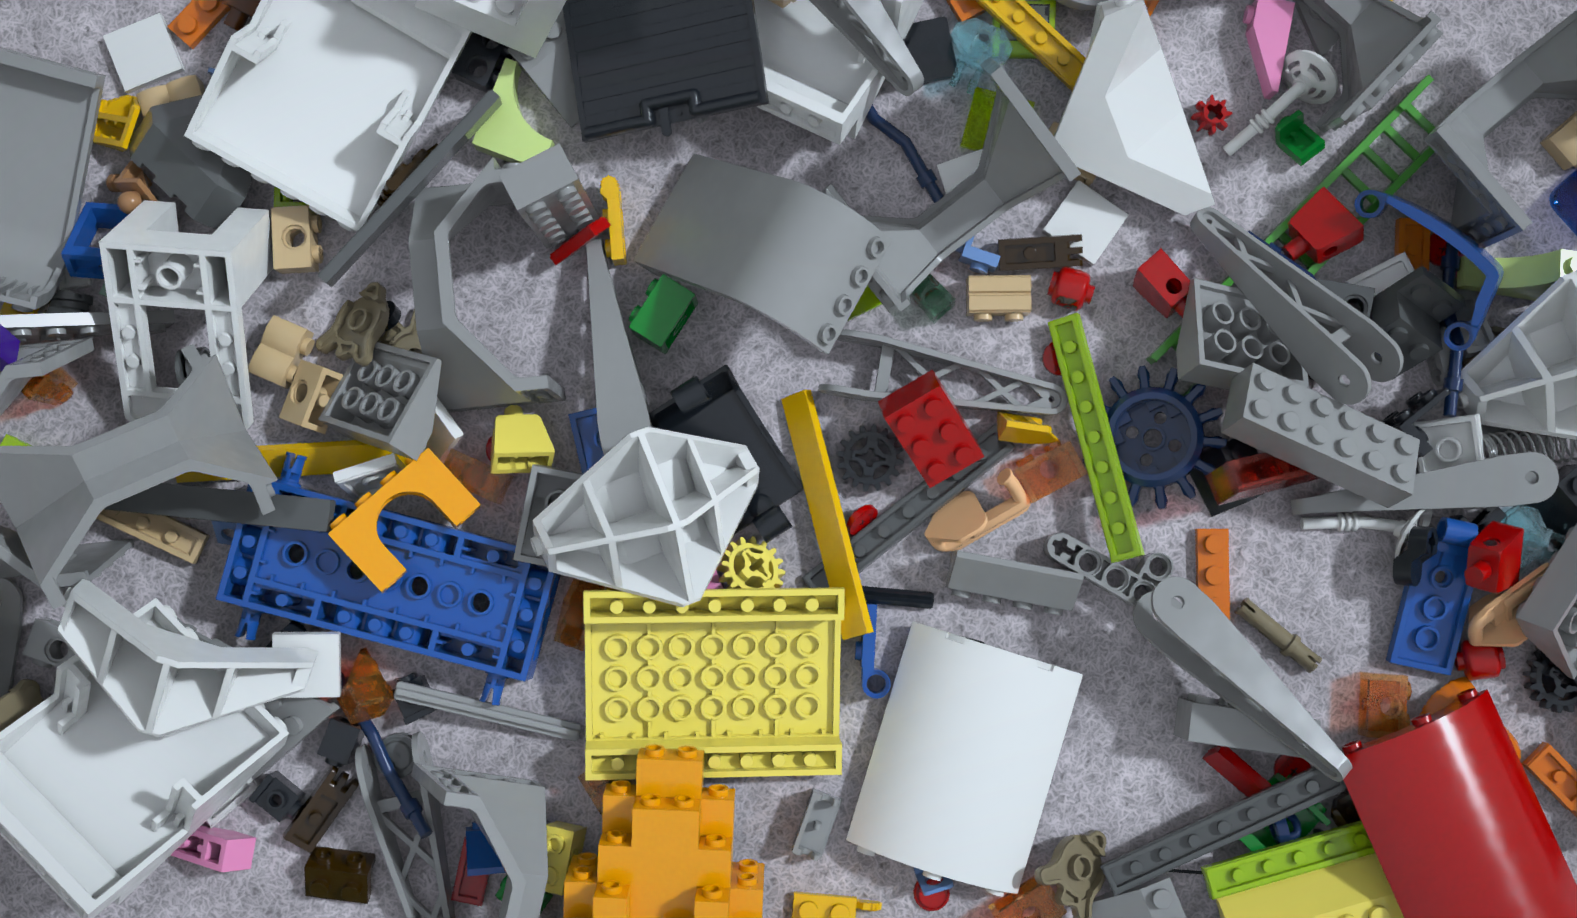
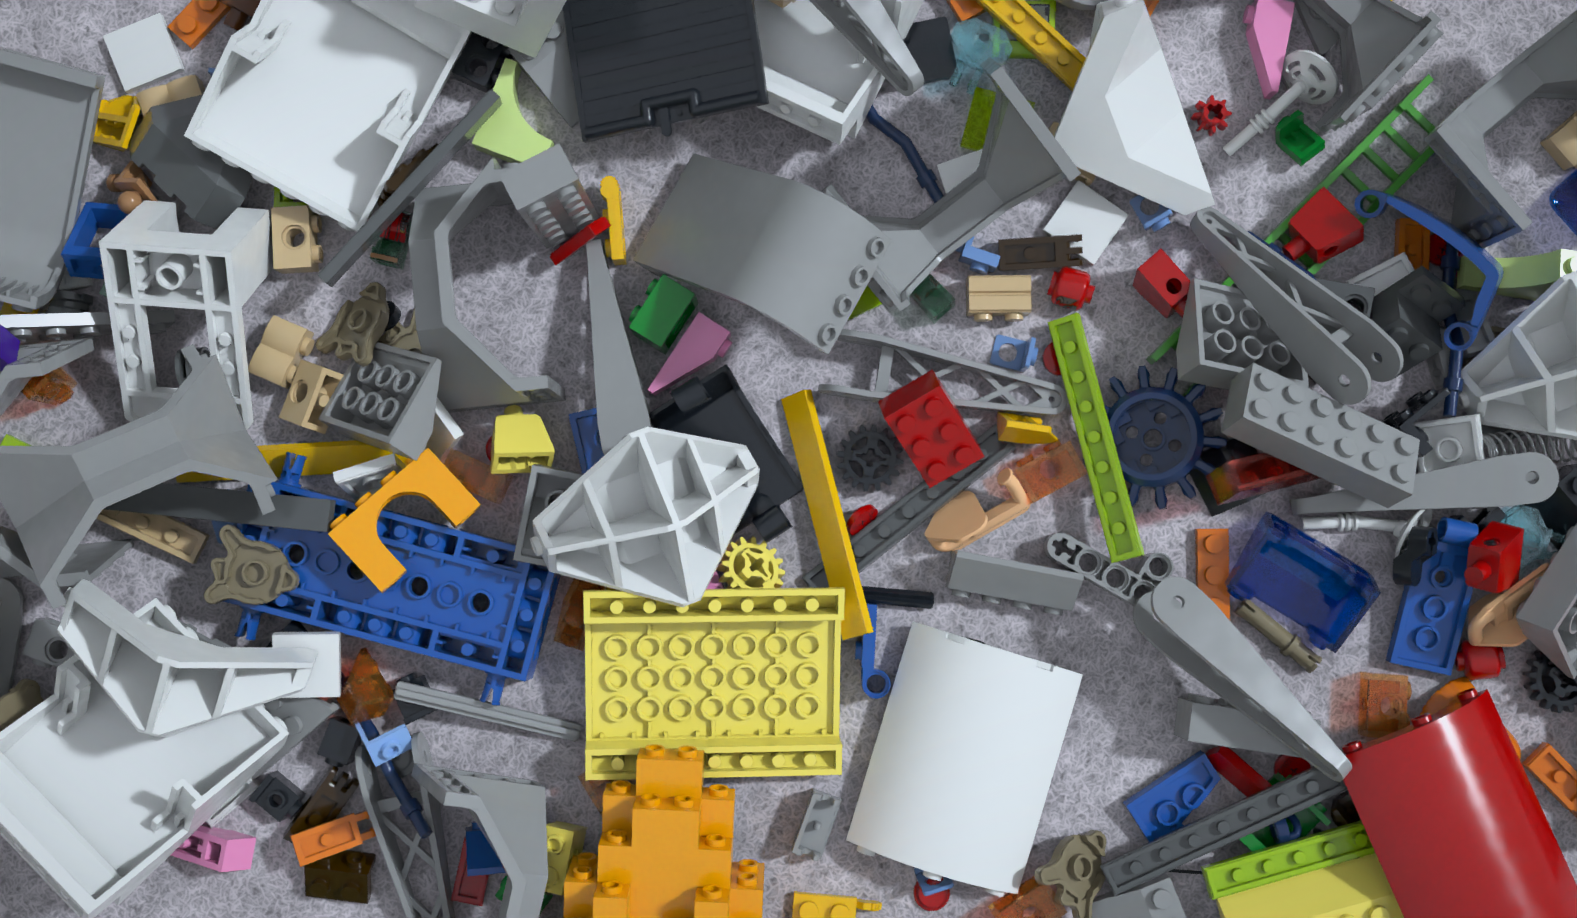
(250, 572): none -> dark tan tile
(330, 838): none -> orange hinge
(386, 745): none -> light blue bracket
(393, 243): none -> leg
(694, 351): none -> bright pink slope
(1025, 353): none -> medium blue bracket
(1156, 221): none -> medium blue bracket
(1172, 797): none -> blue wing
(1303, 581): none -> clear blue windscreen

